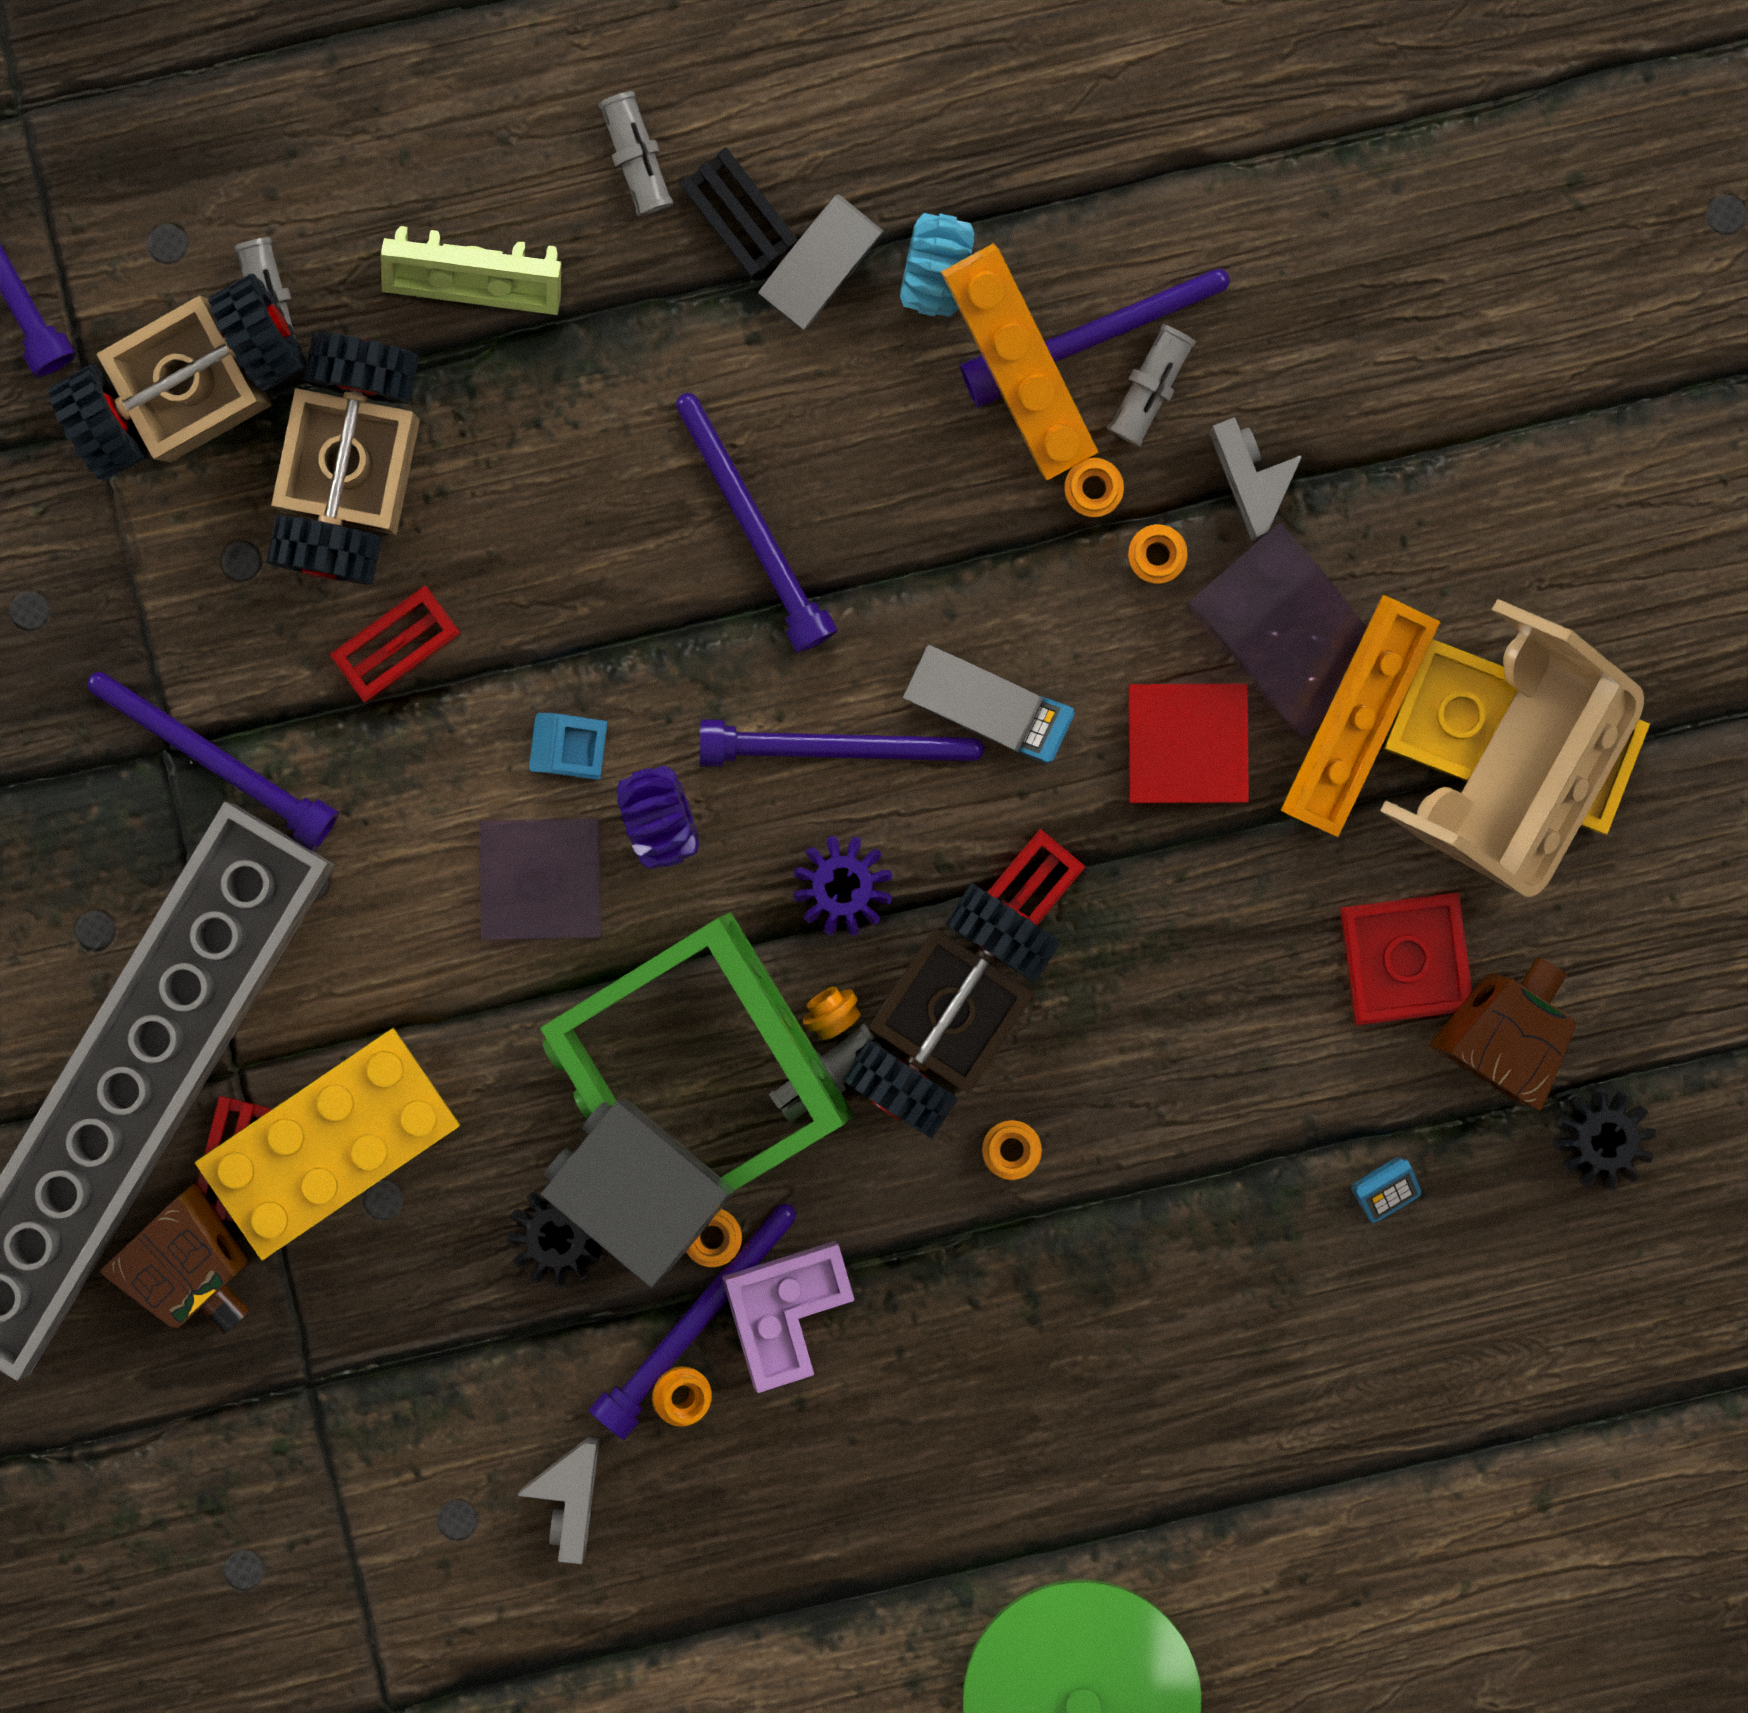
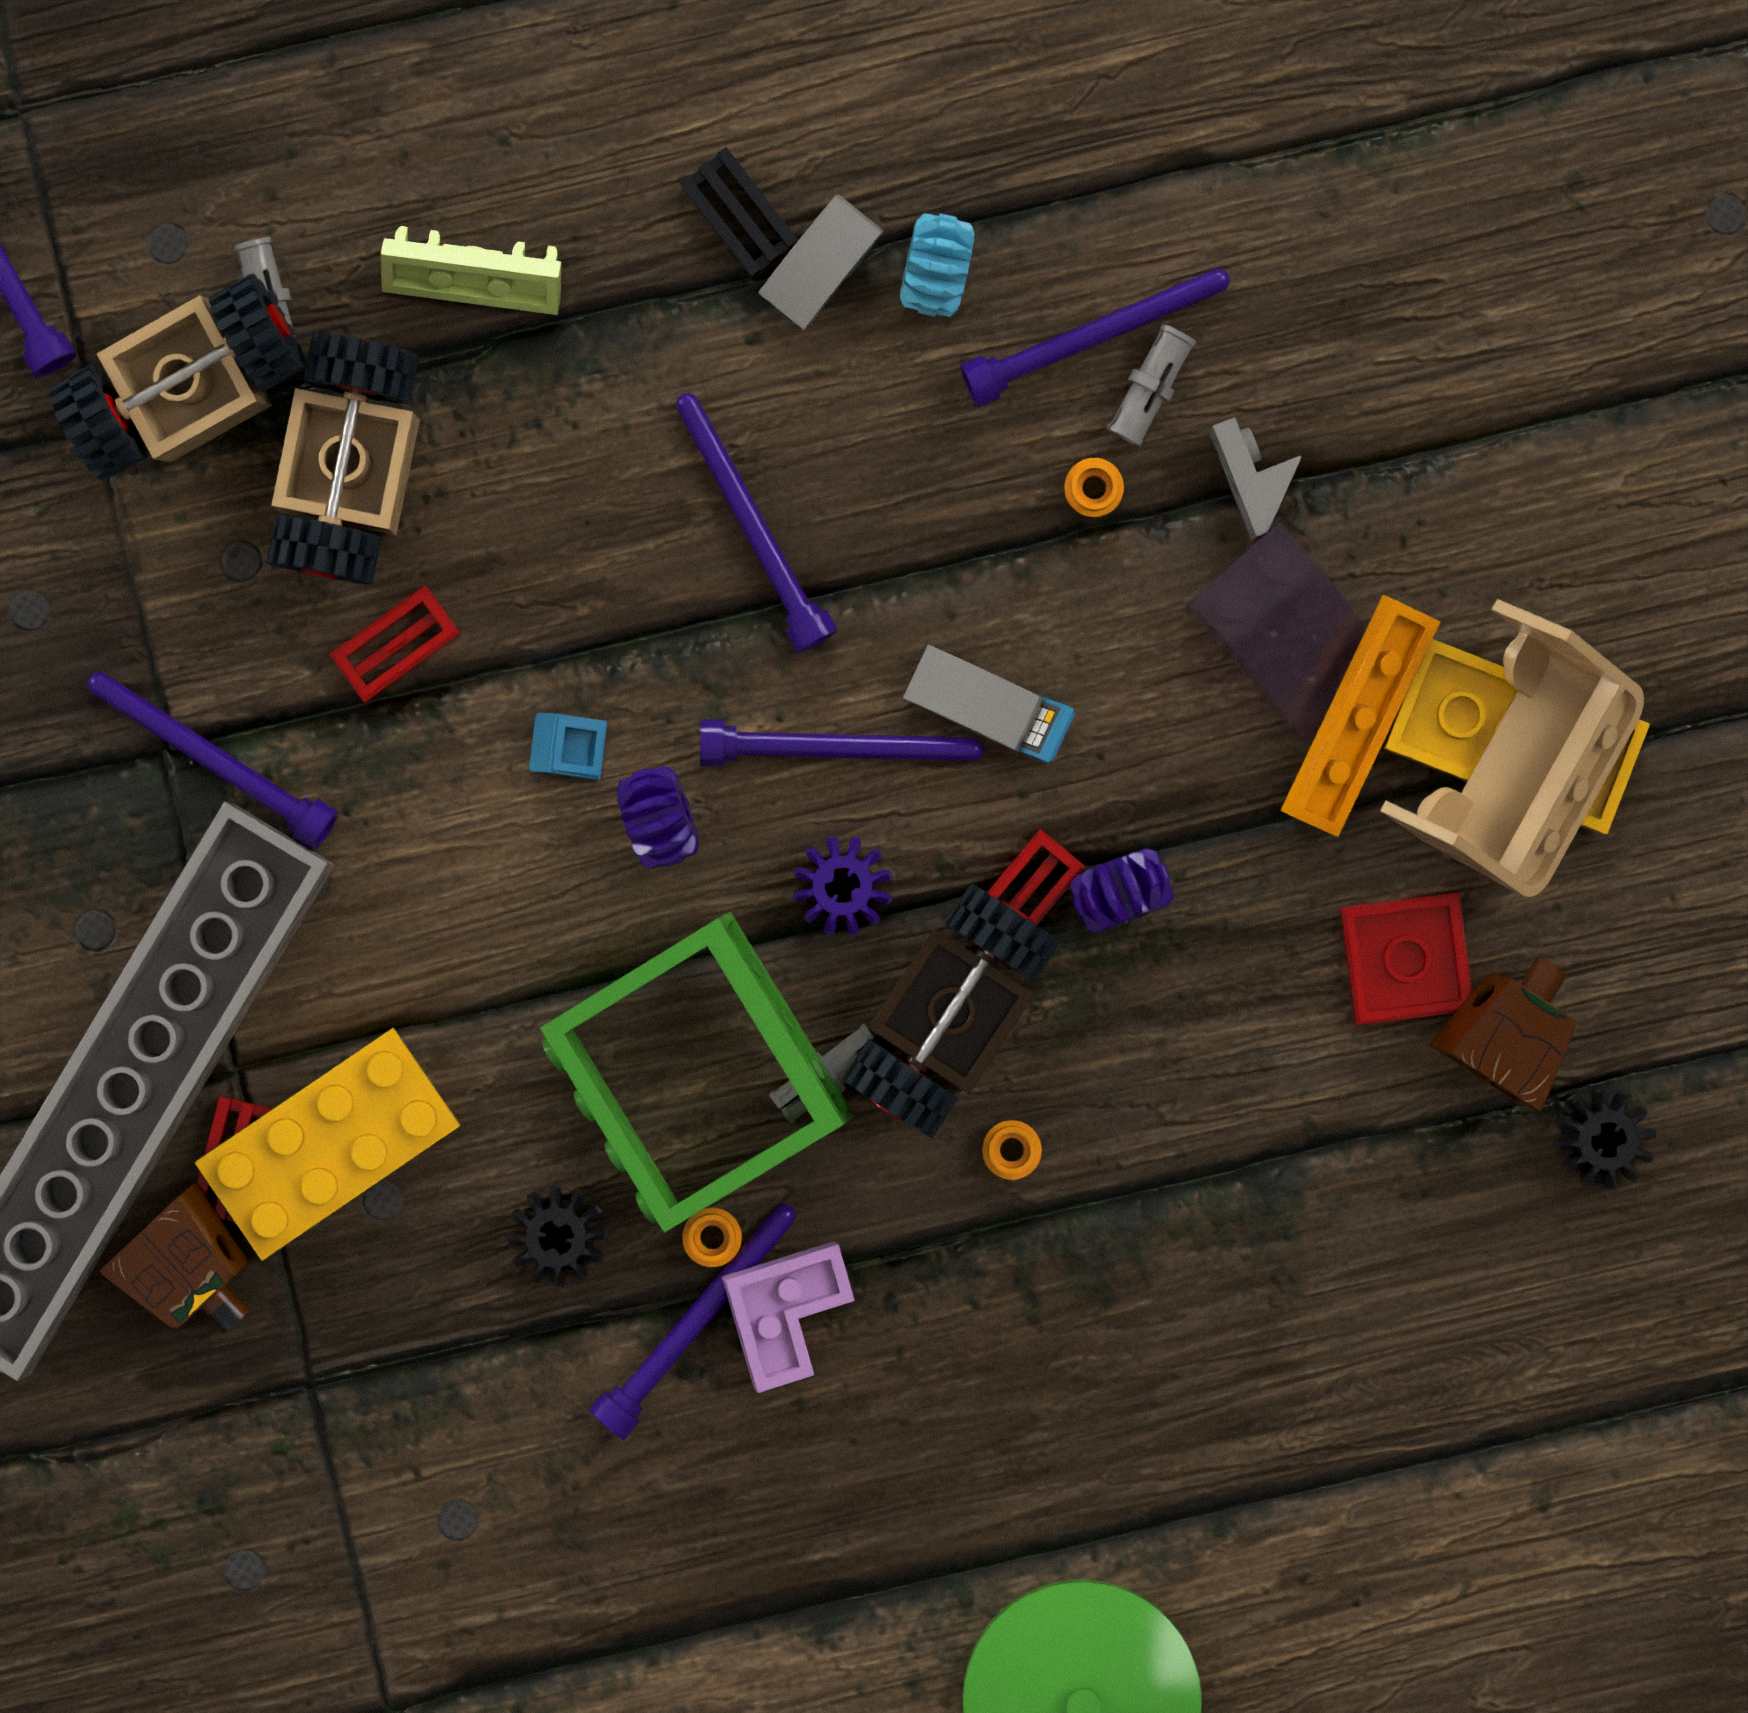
(540, 879): plate -> none
(570, 1481): light grey slope -> none
(635, 153): light grey pin -> none
(635, 1190): dark grey brick -> none
(693, 1407): light orange plate -> none
(831, 1012): light orange plate -> none
(1019, 361): light orange plate -> none
(1121, 890): none -> dark purple gear
(1157, 535): light orange plate -> none
(1188, 743): red tile -> none
(1386, 1189): slope -> none

